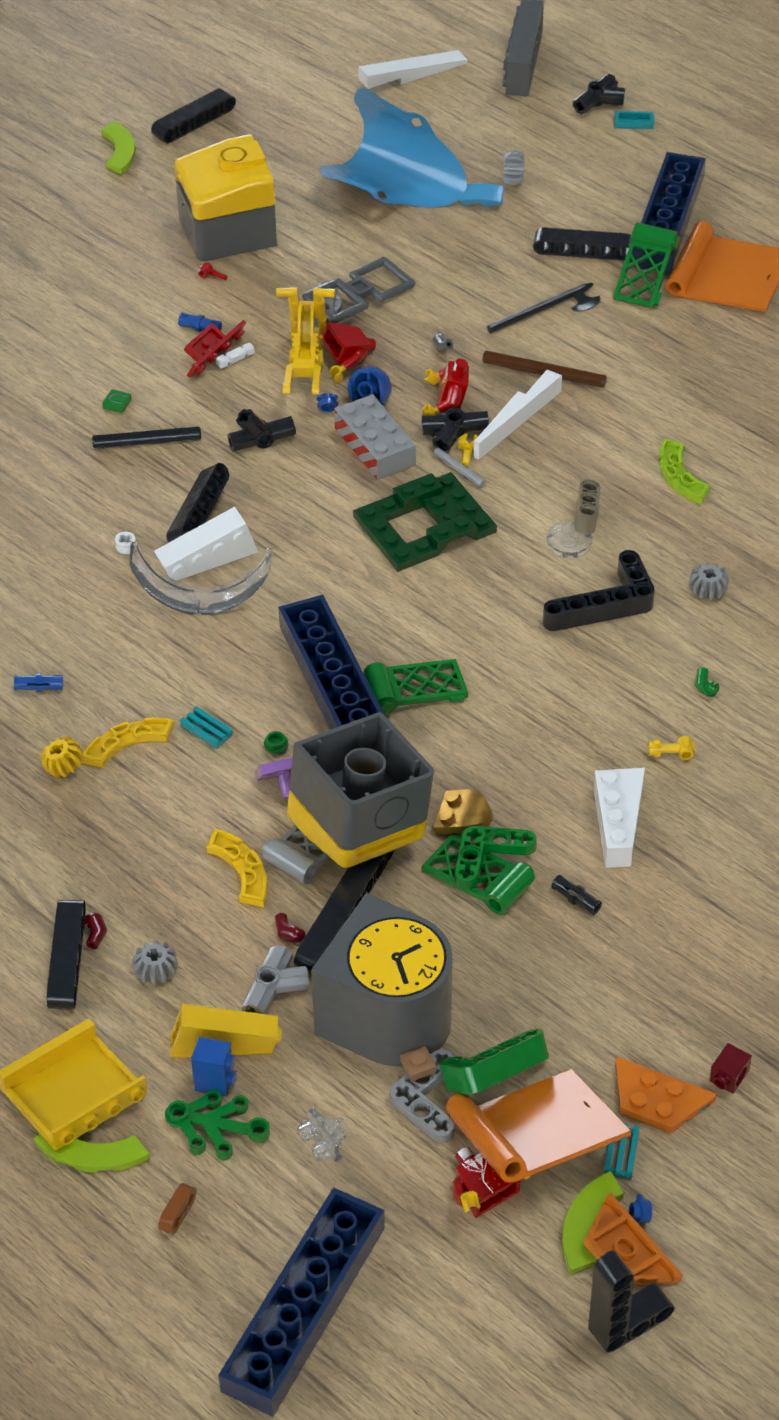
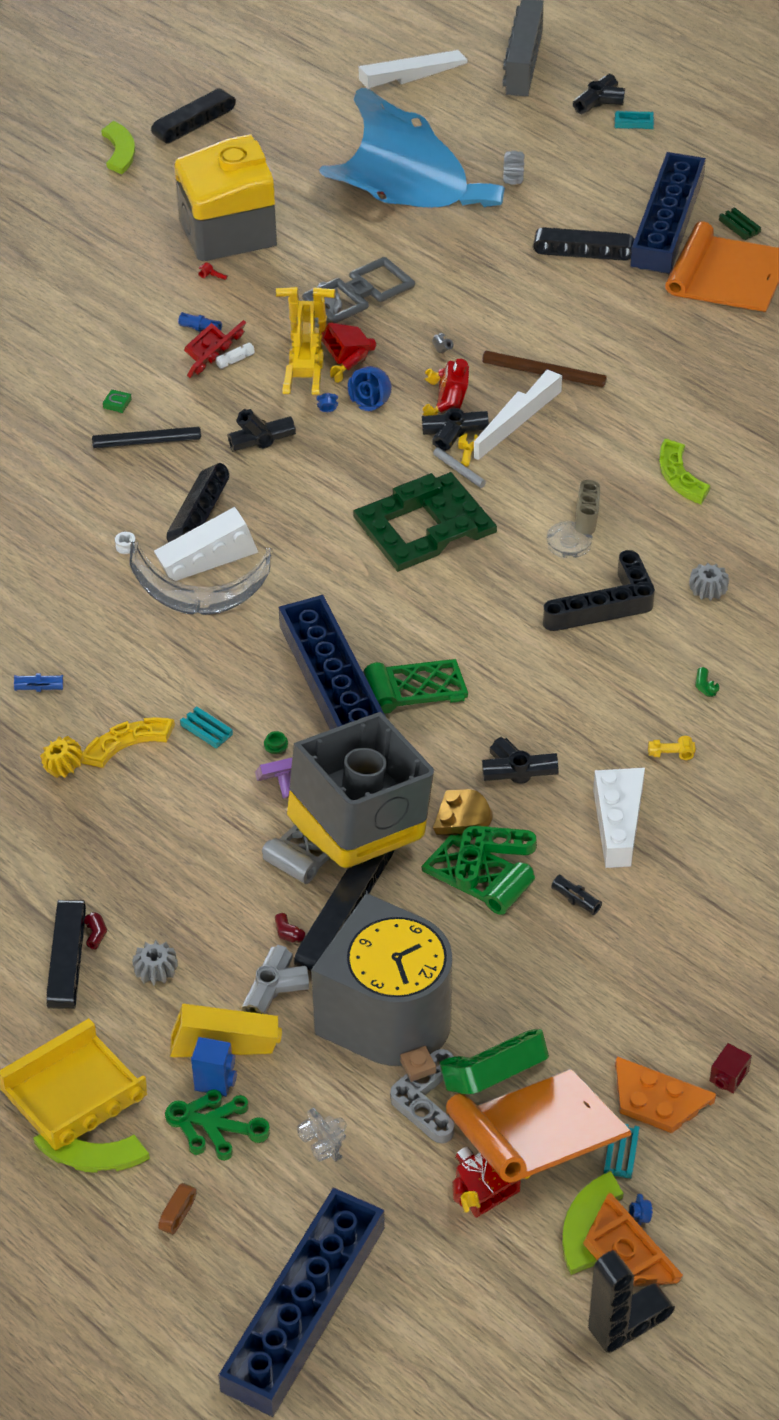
(245, 862): yellow tile -> none
(375, 437): light grey brick -> none
(517, 764): none -> black piece
(584, 303): black piece -> none
(648, 239): green piece -> none
(740, 223): none -> dark green tile

